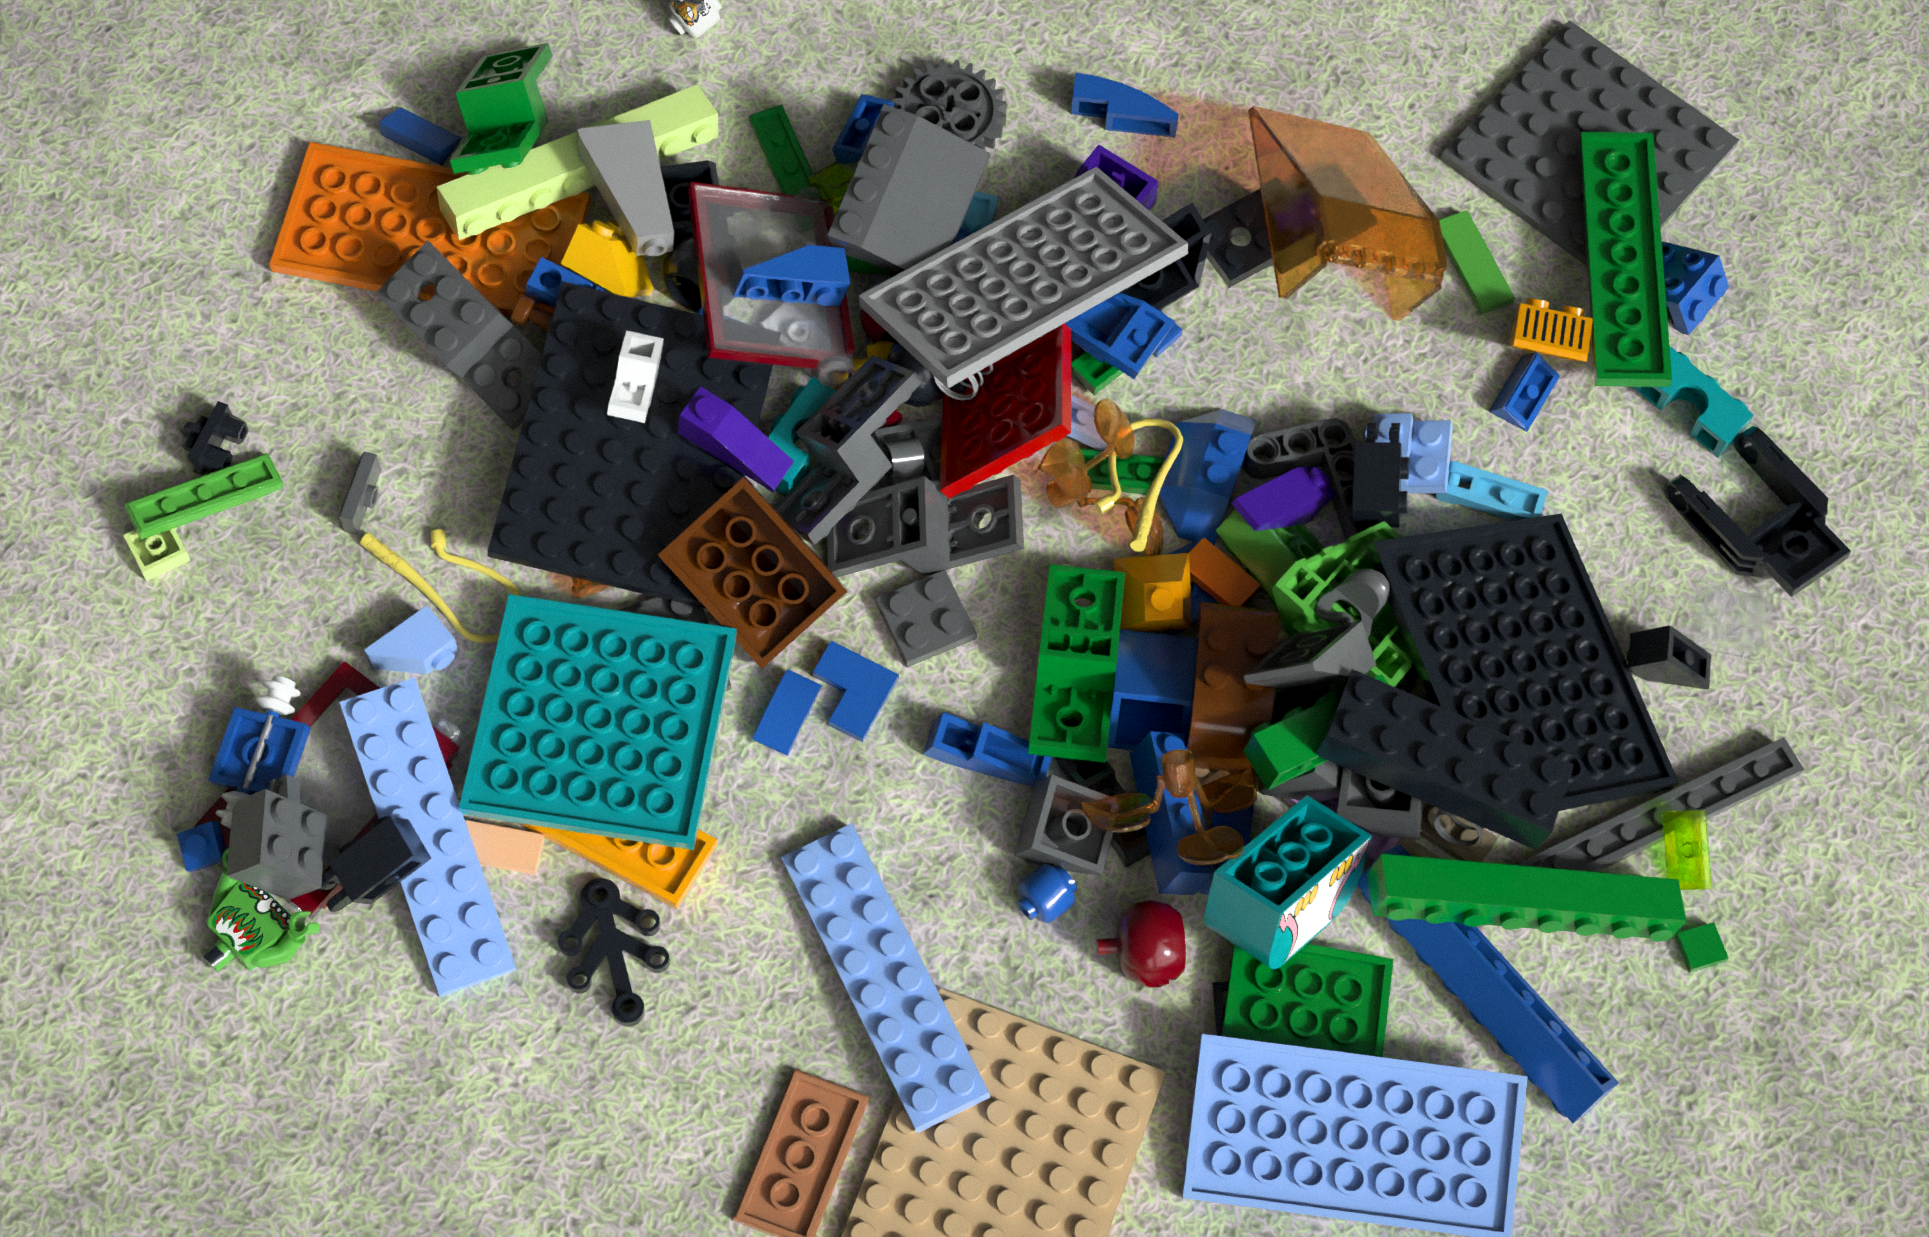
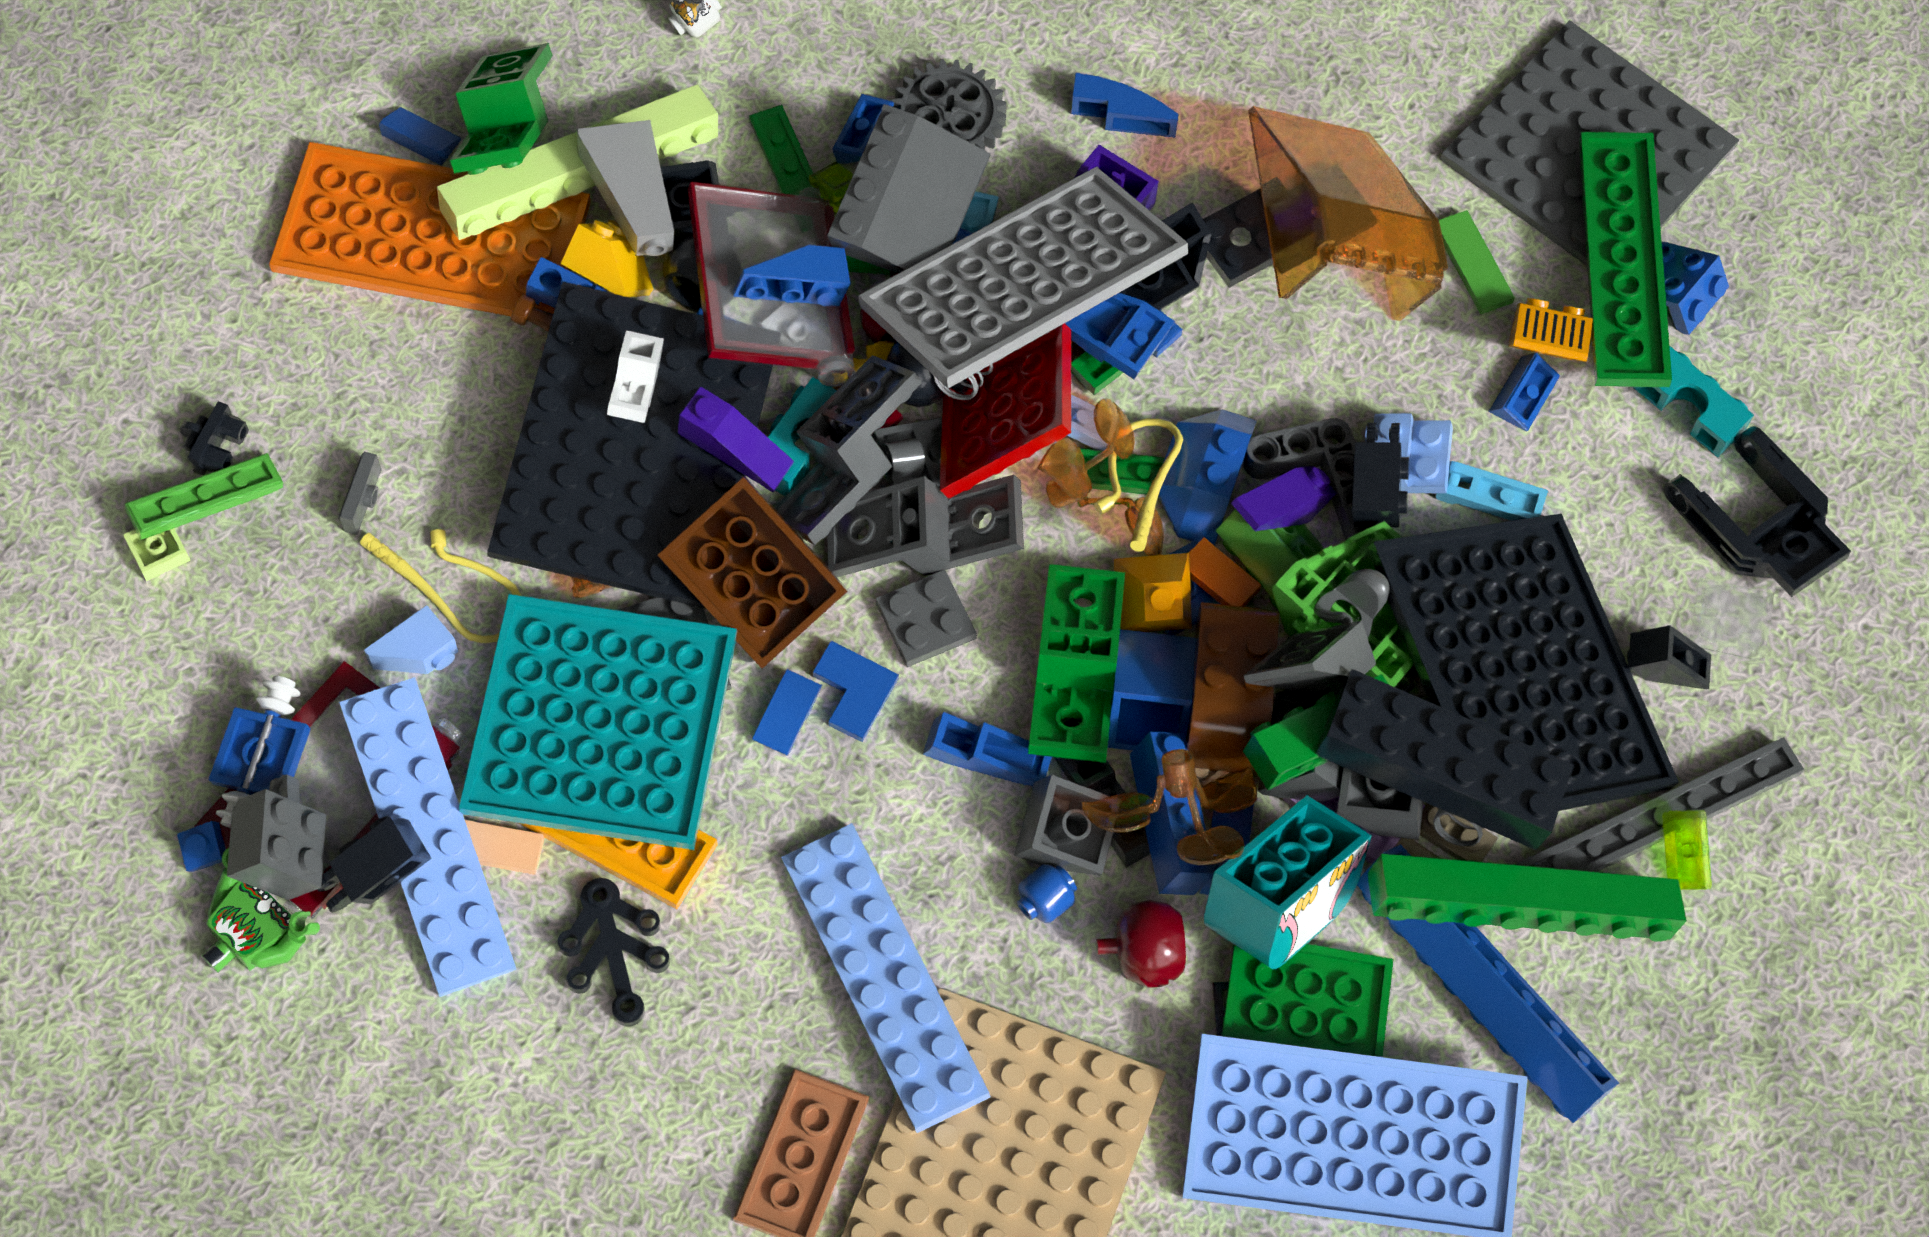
(465, 331): dark grey bracket -> none
(1701, 947): green tile -> none

